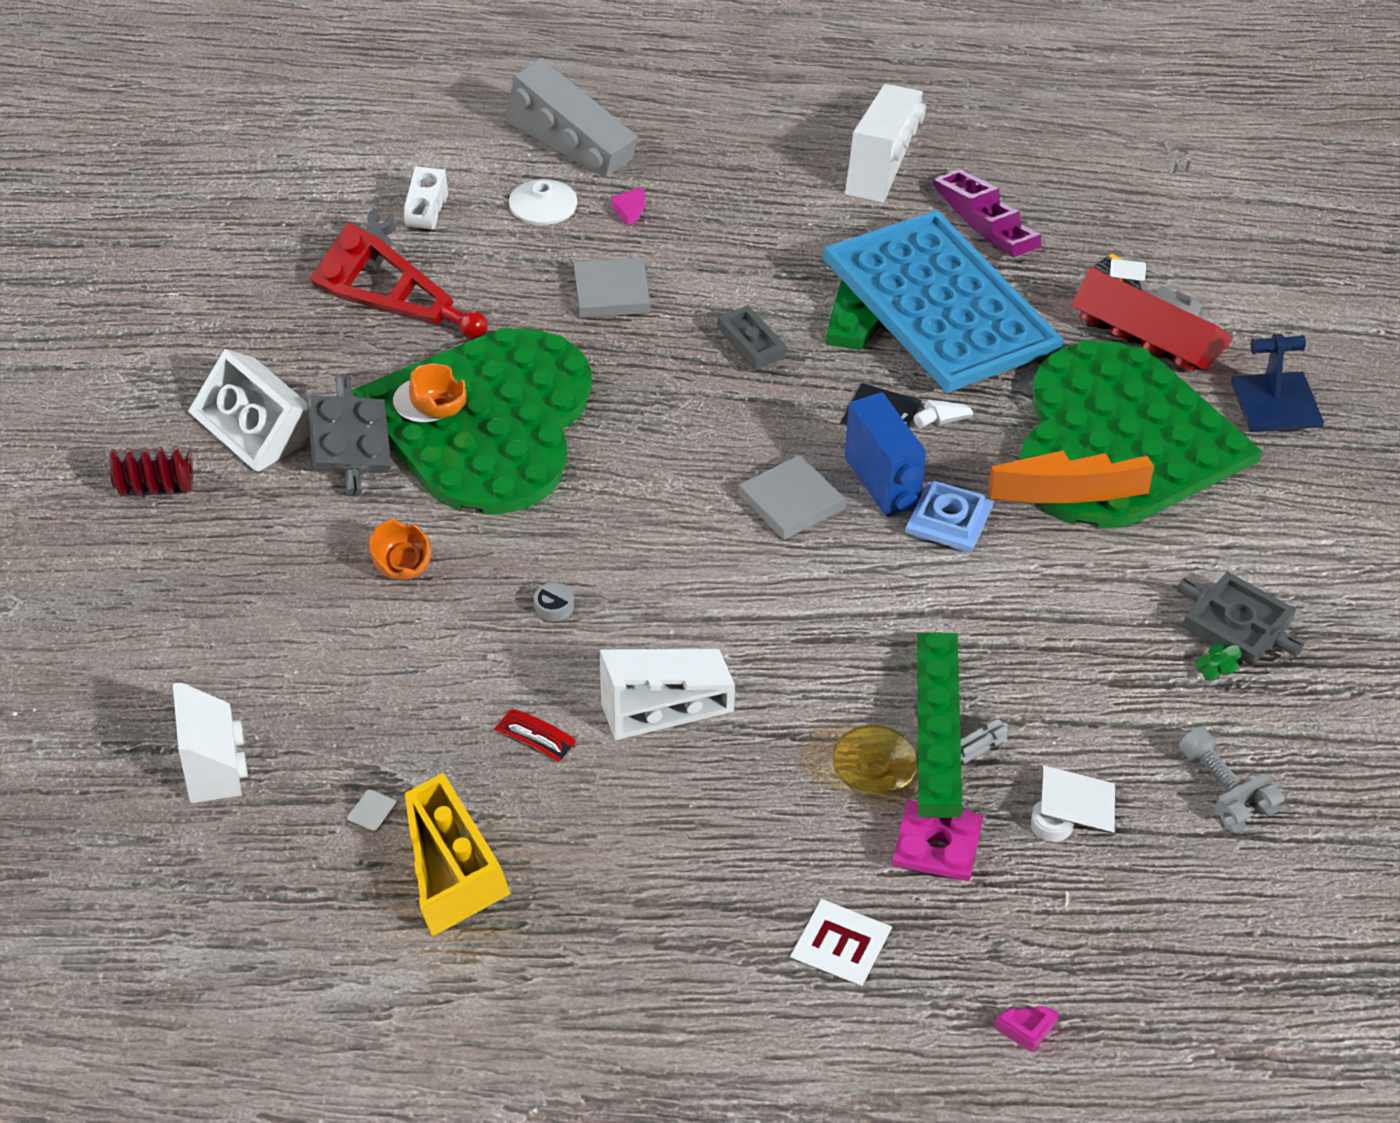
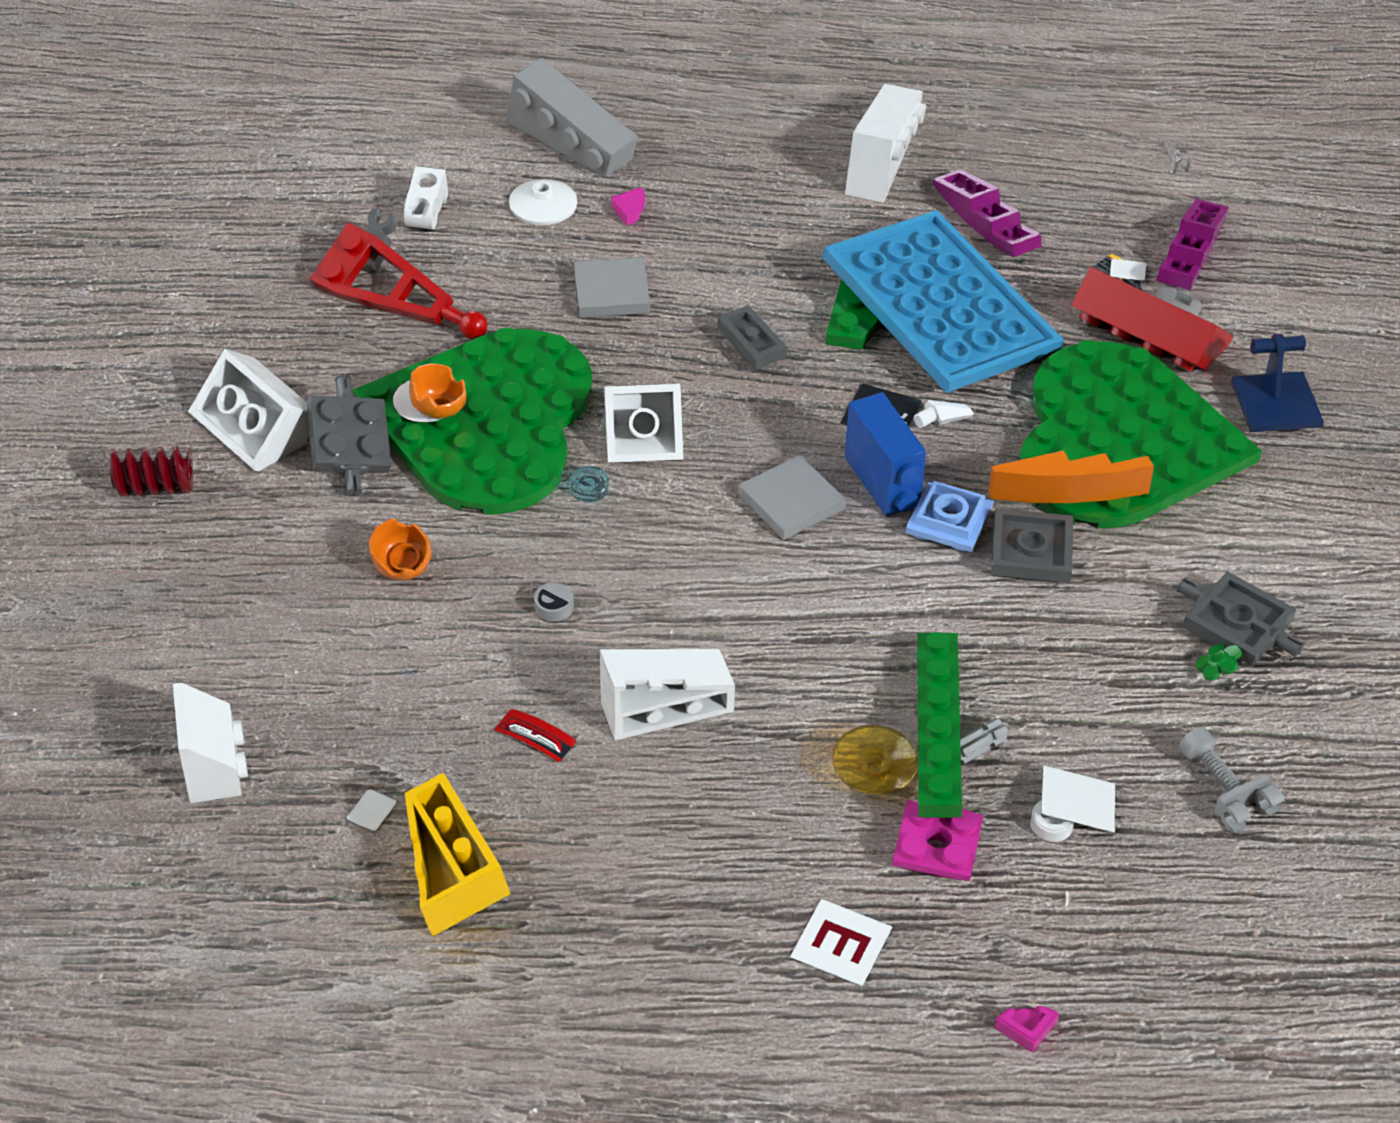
(589, 484): none -> clear light blue tile
(643, 423): none -> white slope
(1032, 545): none -> dark grey plate
(1192, 244): none -> magenta slope

